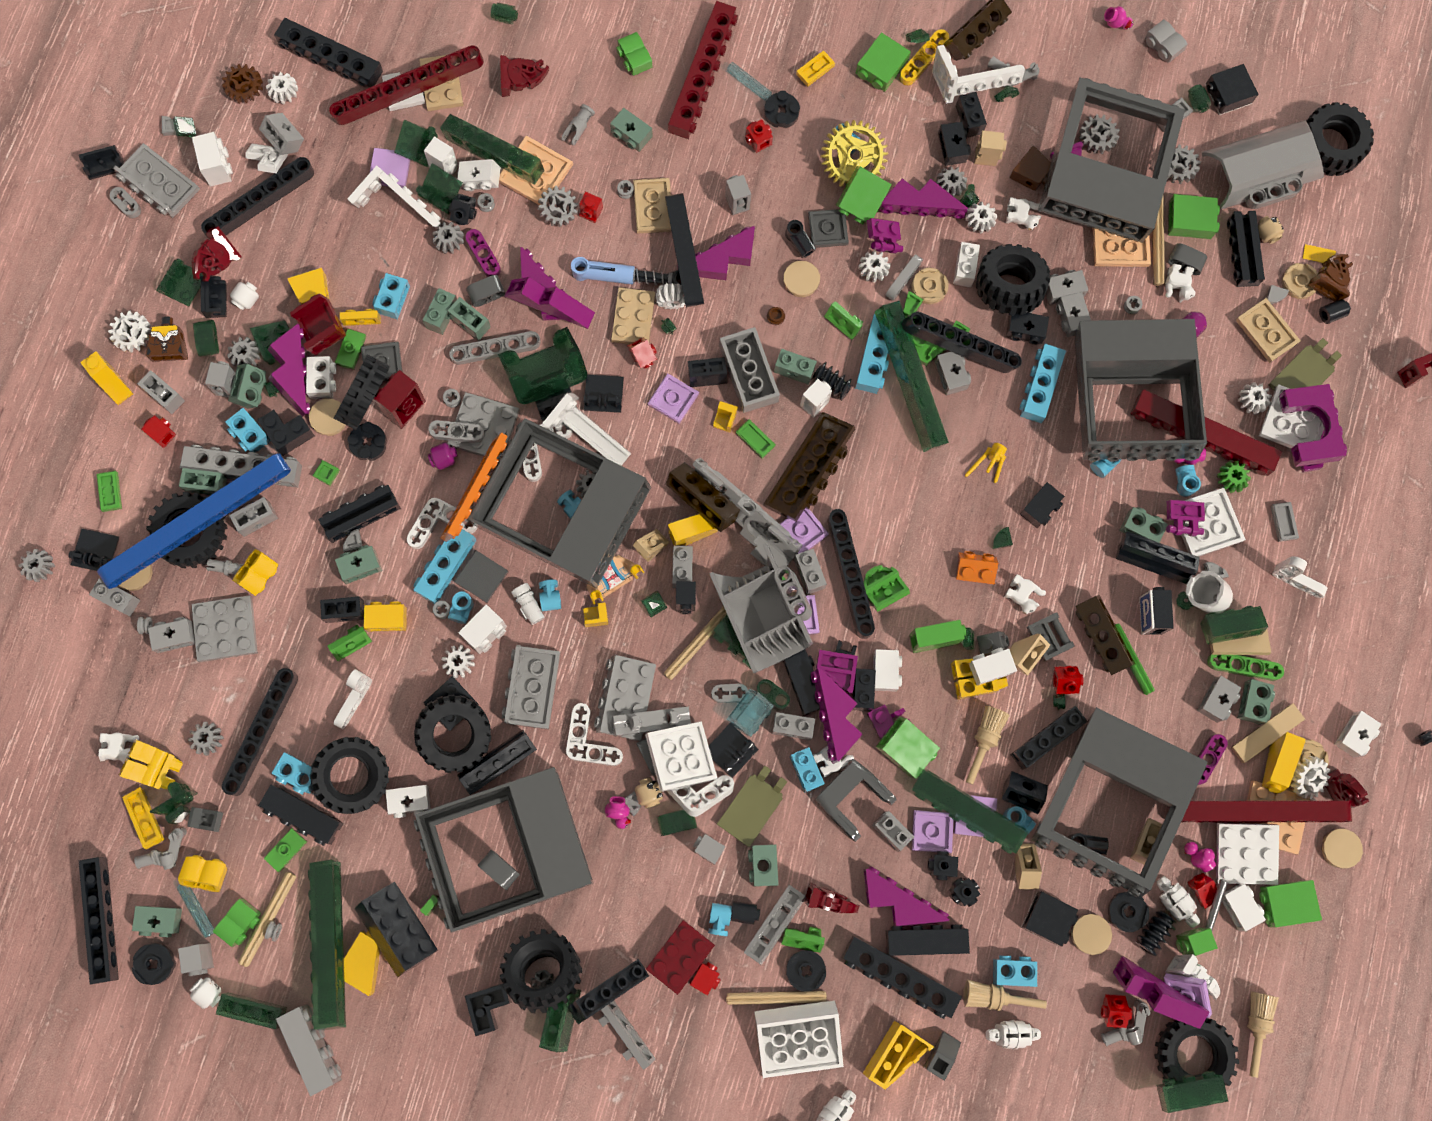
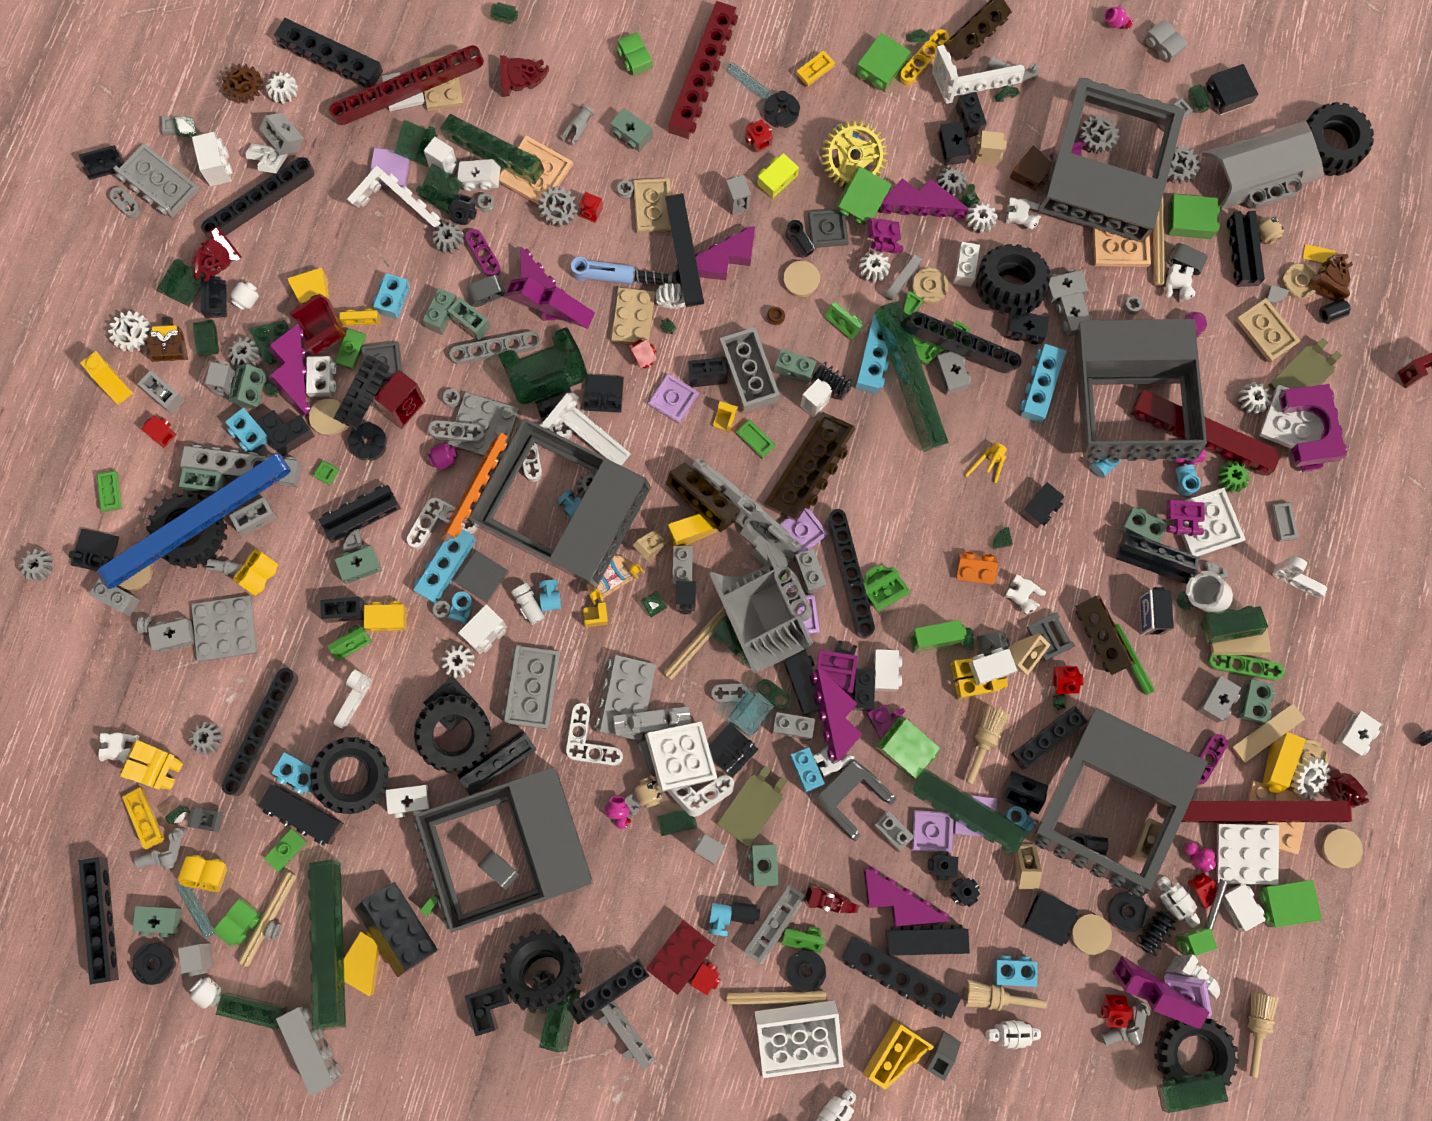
(180, 795): clear green hinge -> none
(777, 175): none -> neon yellow brick

